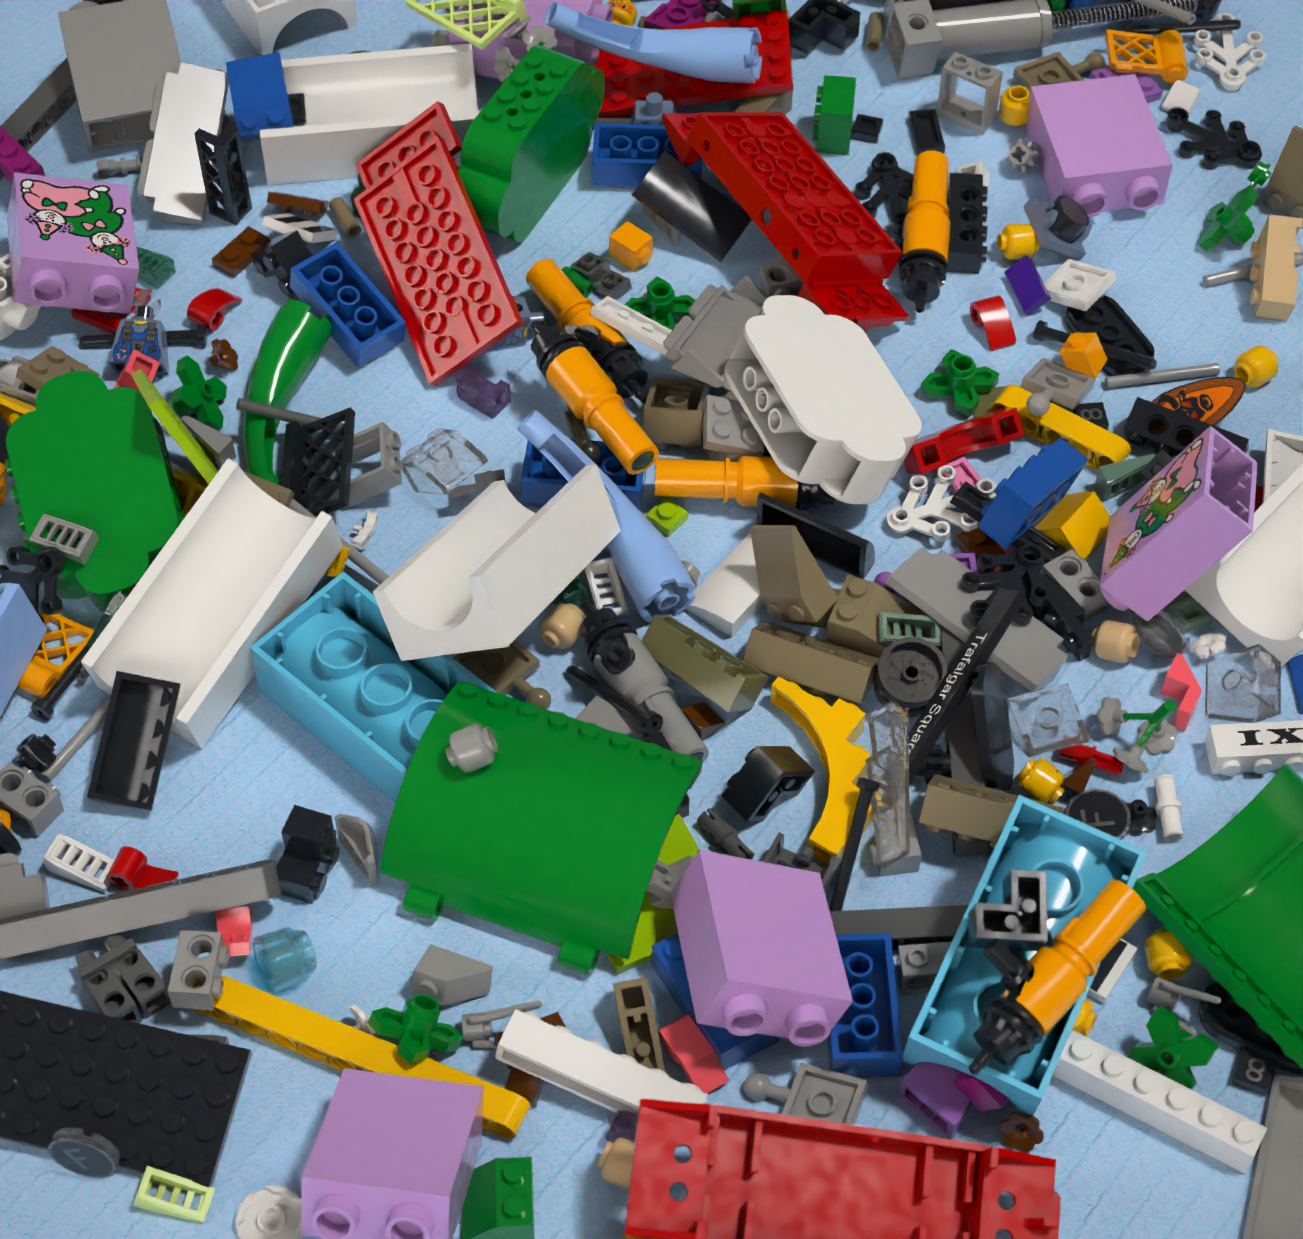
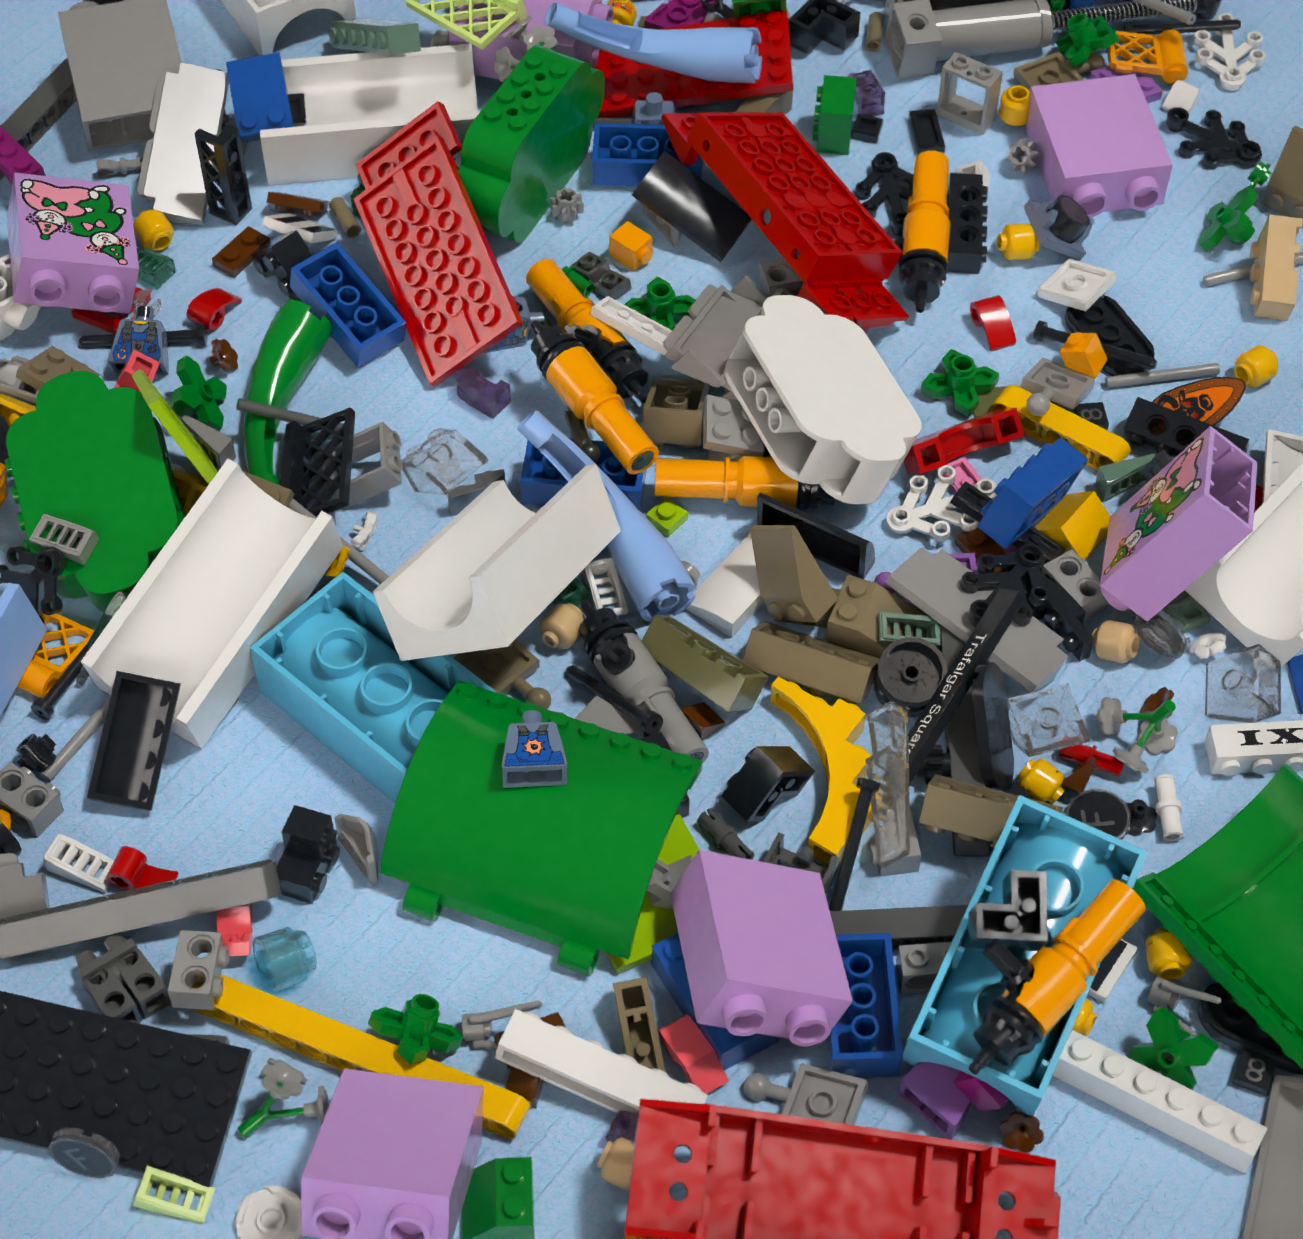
(153, 230): none -> yellow head
(282, 1082): none -> light grey plant
(362, 1020): white plant -> none
(375, 36): none -> sand green brick
(450, 976): light grey slope -> none
(471, 748): light grey head -> none
(533, 754): none -> sand blue torso
(566, 205): none -> light grey gear
(868, 94): none -> clear purple leg
(1027, 285): dark purple tile -> none
(1085, 38): none -> green plant
(1157, 699): none -> reddish brown plant
(1182, 686): coral slope -> none

